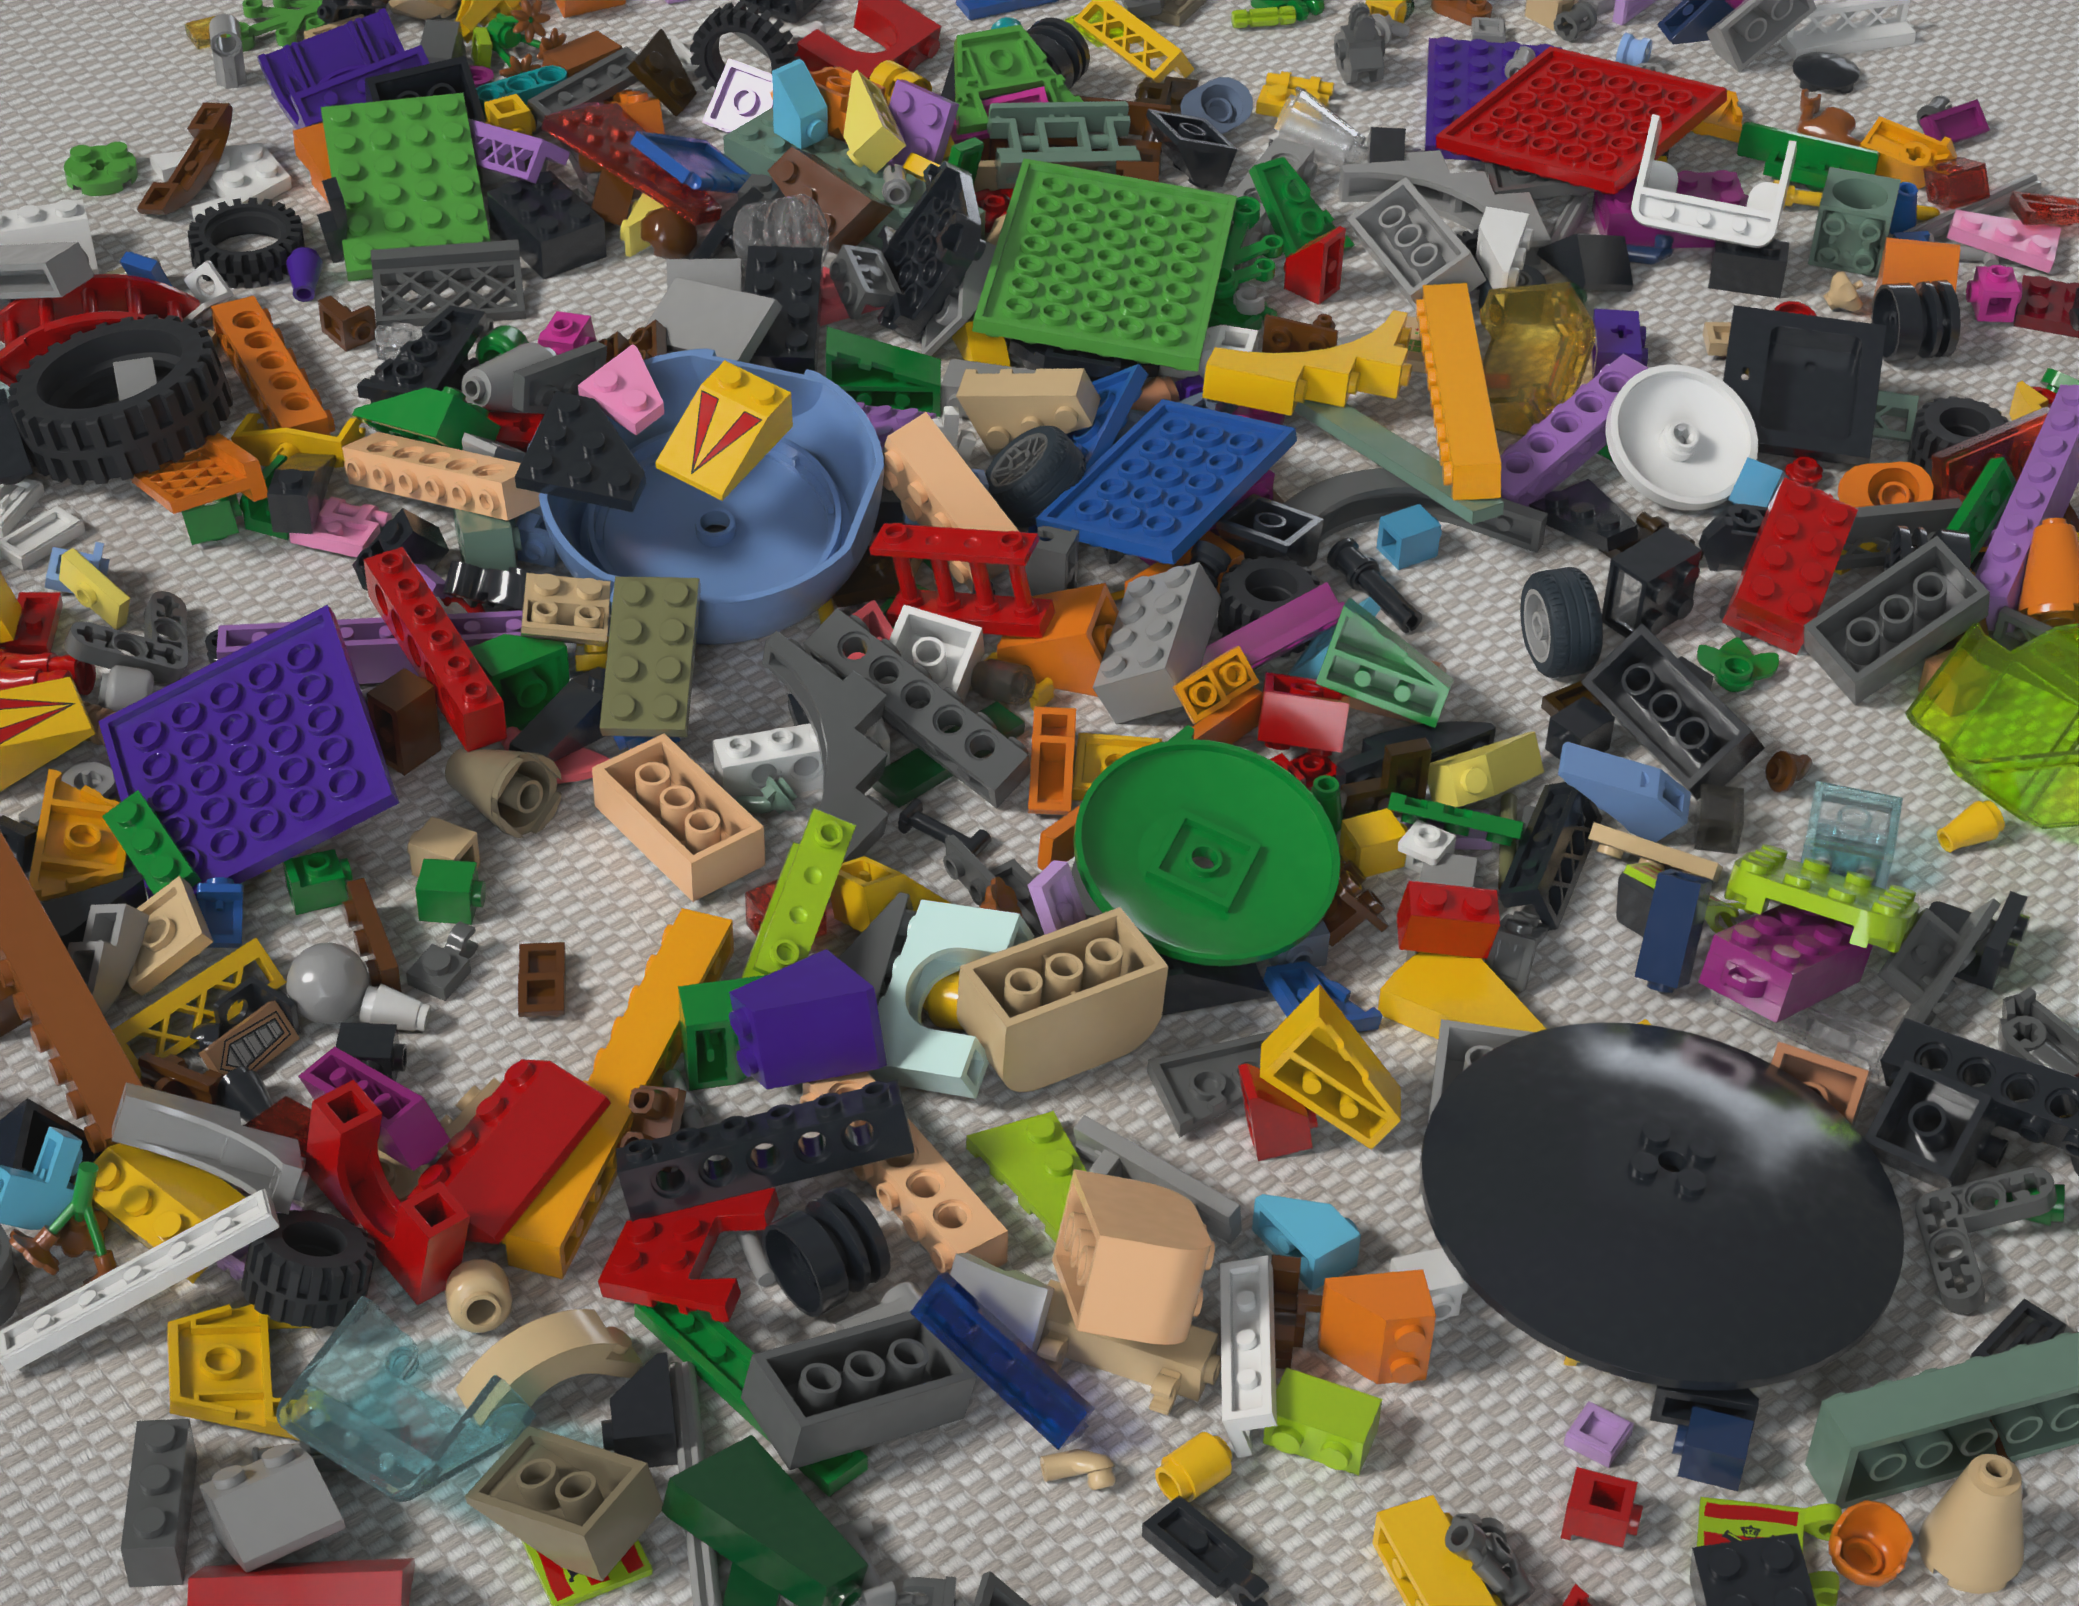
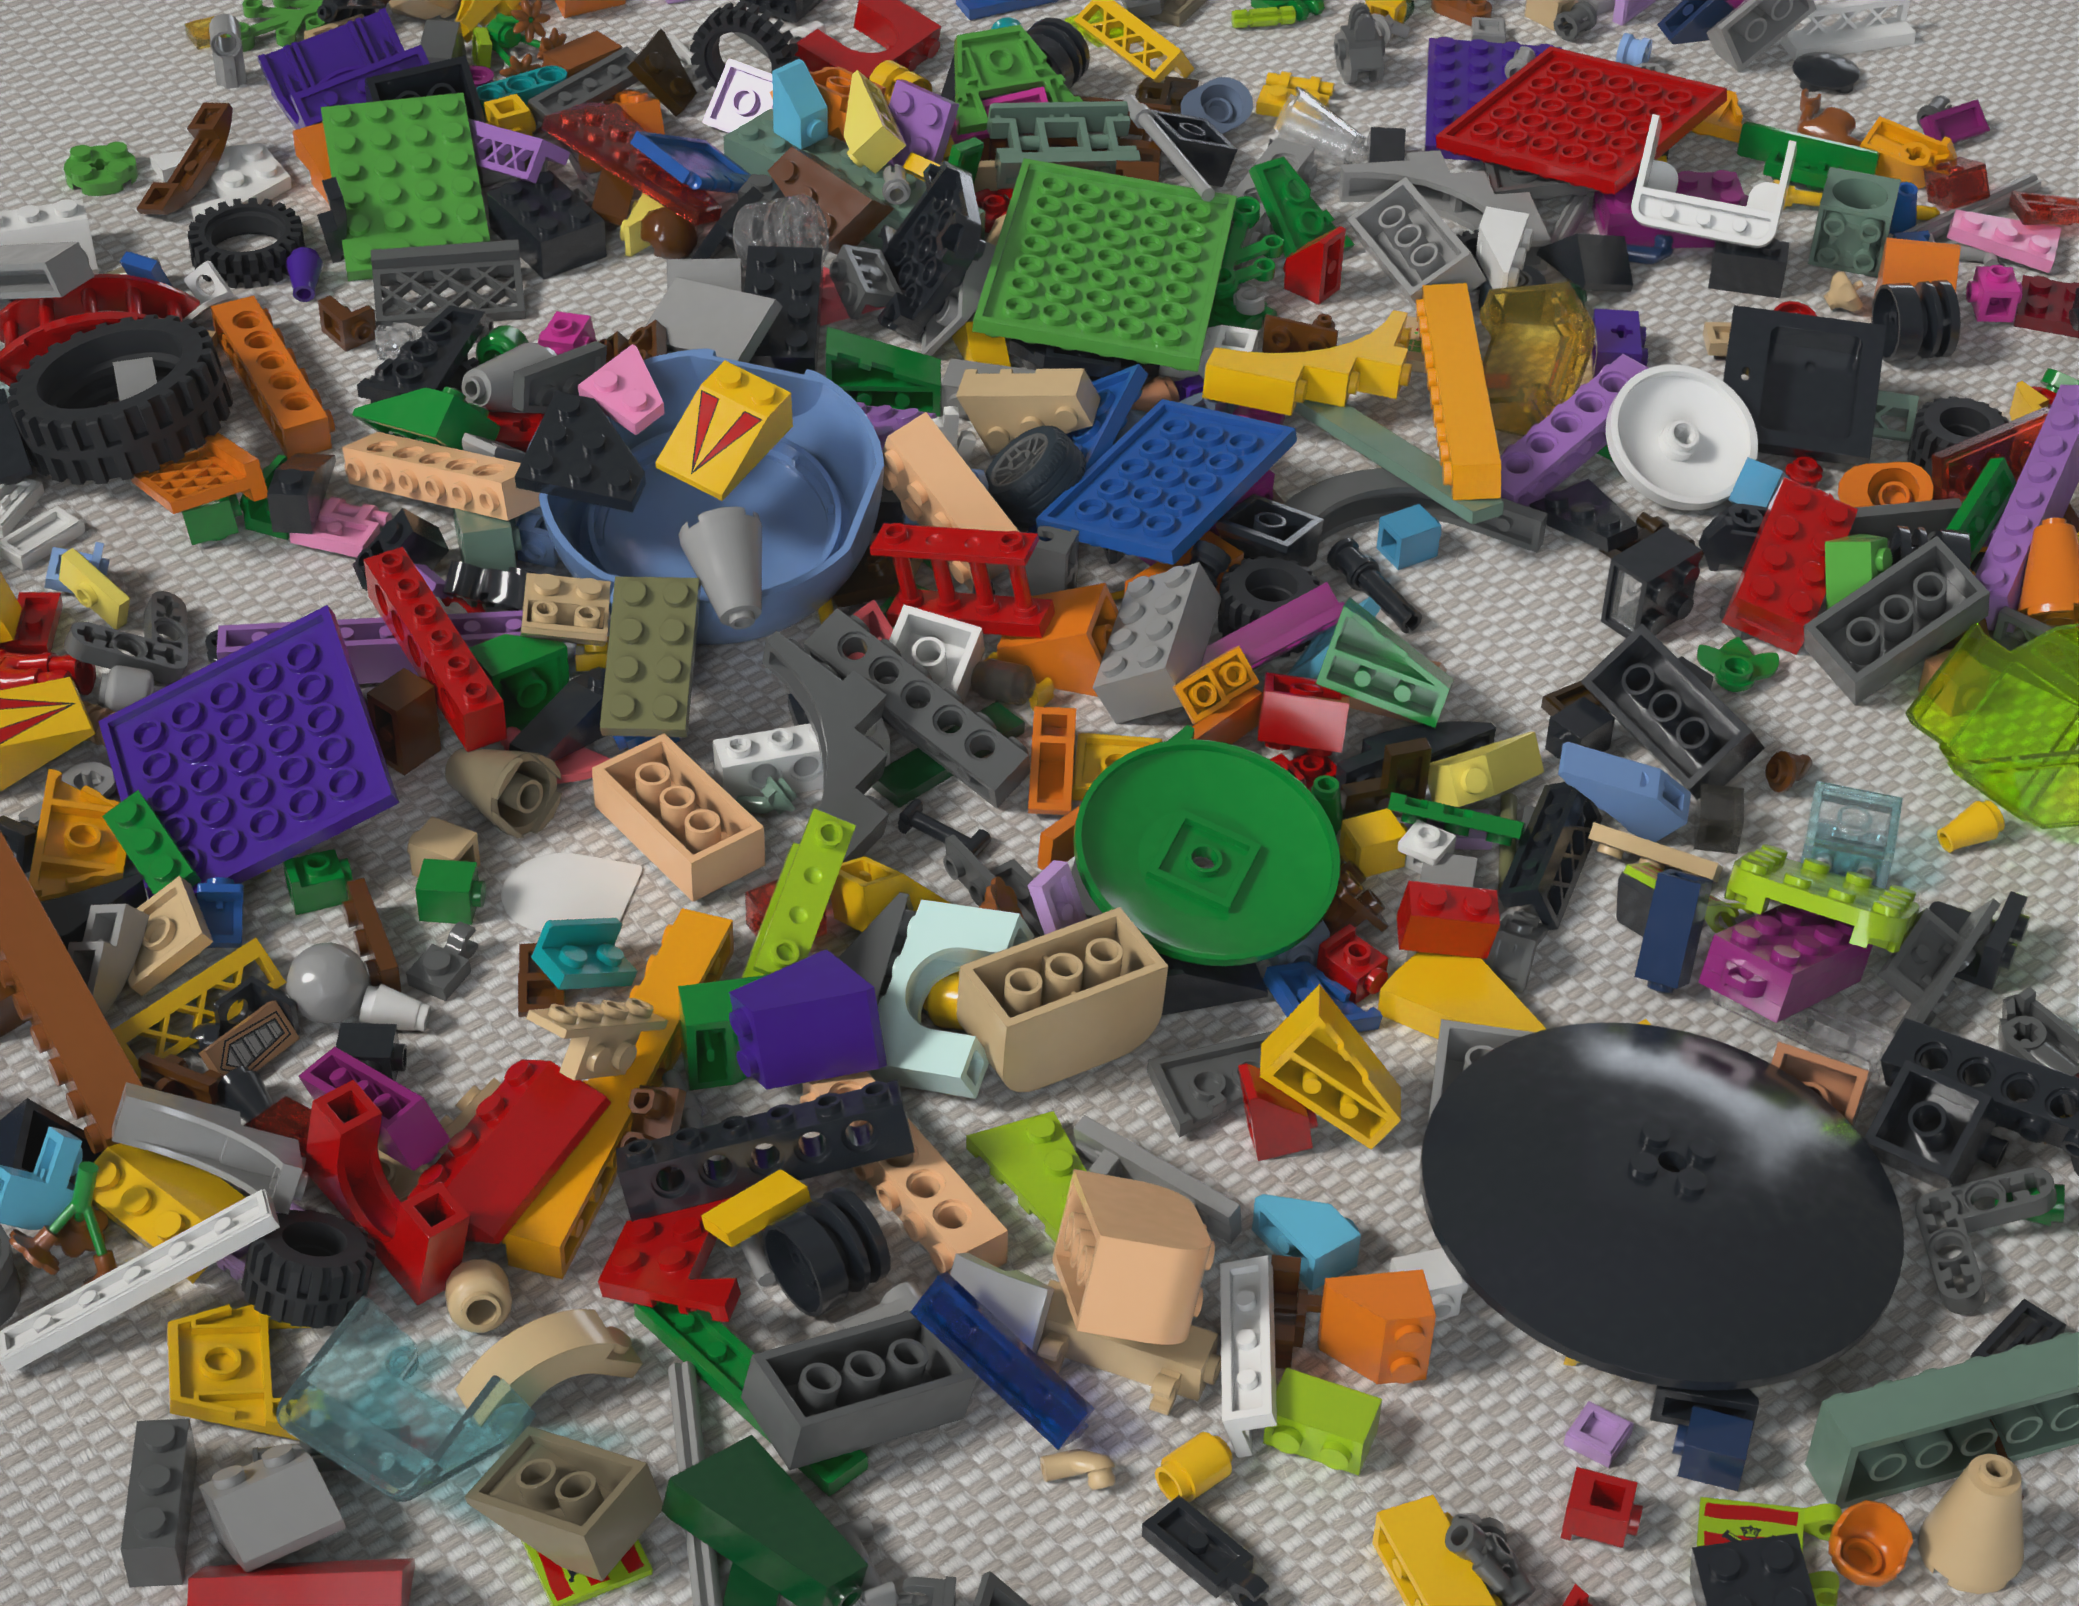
(287, 441): yellow piece -> none
(568, 888): none -> white sticker
(583, 954): none -> teal bracket
(600, 1034): none -> tan bracket
(643, 1416): black slope -> none
(728, 561): none -> light grey cone
(755, 1208): none -> yellow tile
(1144, 119): none -> light grey bar
(1353, 963): none -> red brick
(1561, 622): black wheel -> none
(1853, 563): none -> bright green slope

